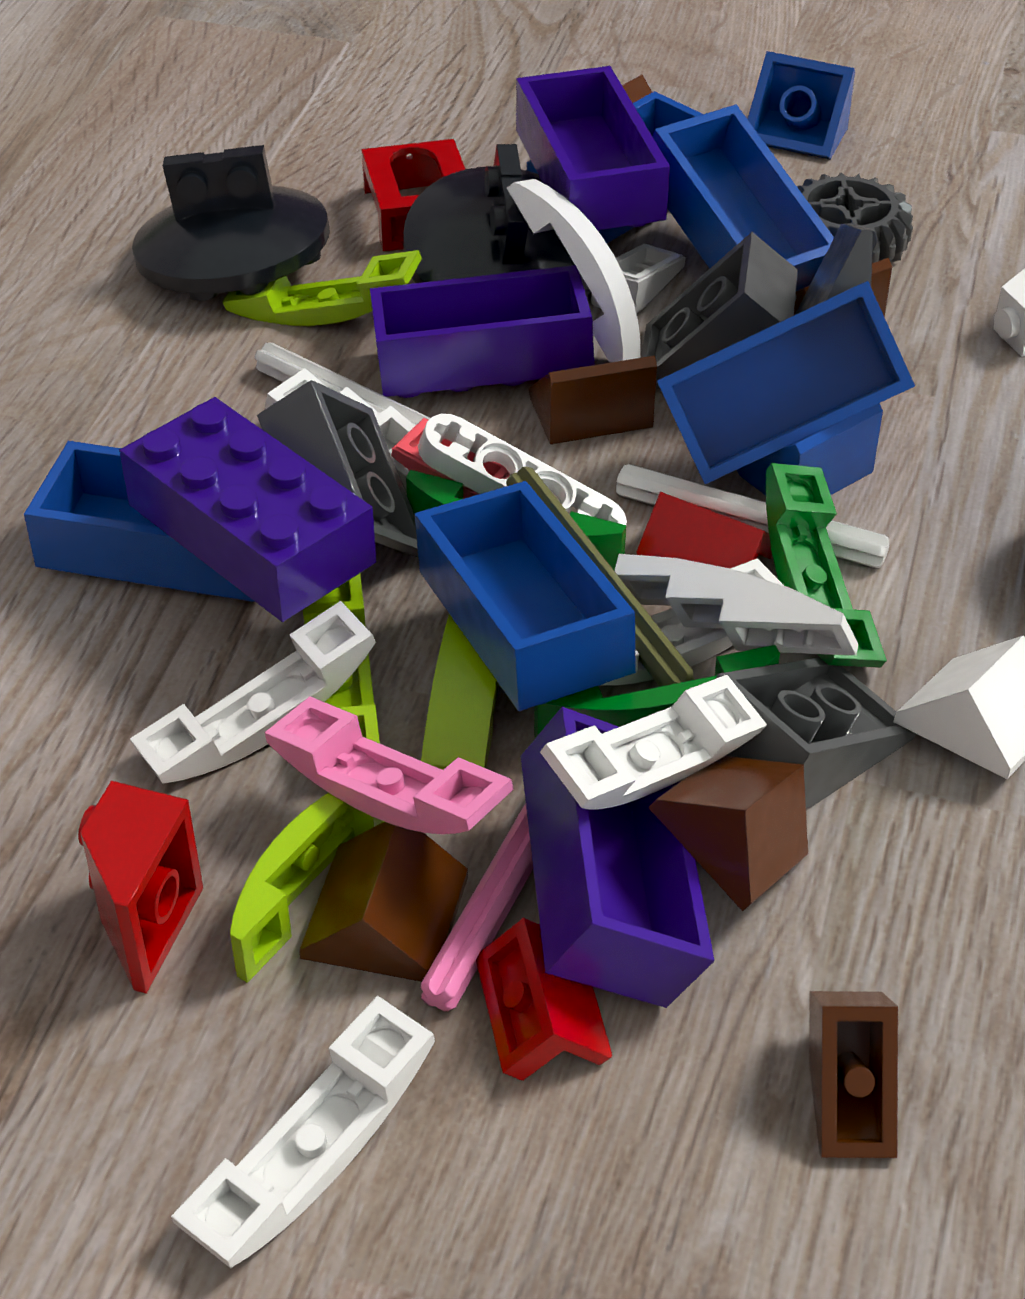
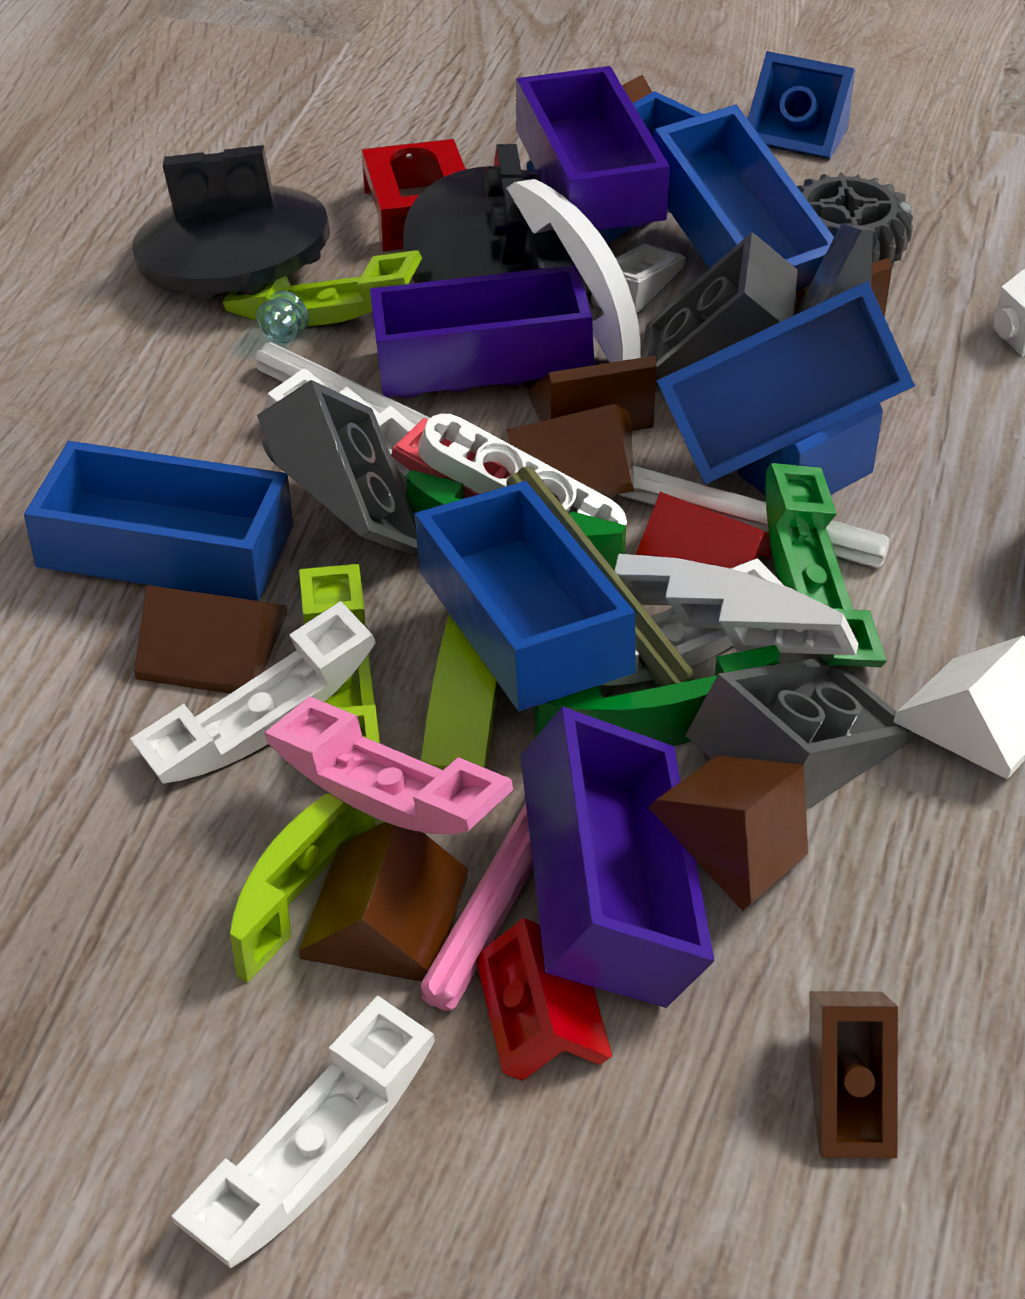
(141, 873): red slope -> none
(205, 639): none -> reddish brown slope
(249, 507): dark purple piece -> none
(282, 316): none -> clear light blue bush
(585, 446): none -> reddish brown slope
(655, 749): white slope -> none

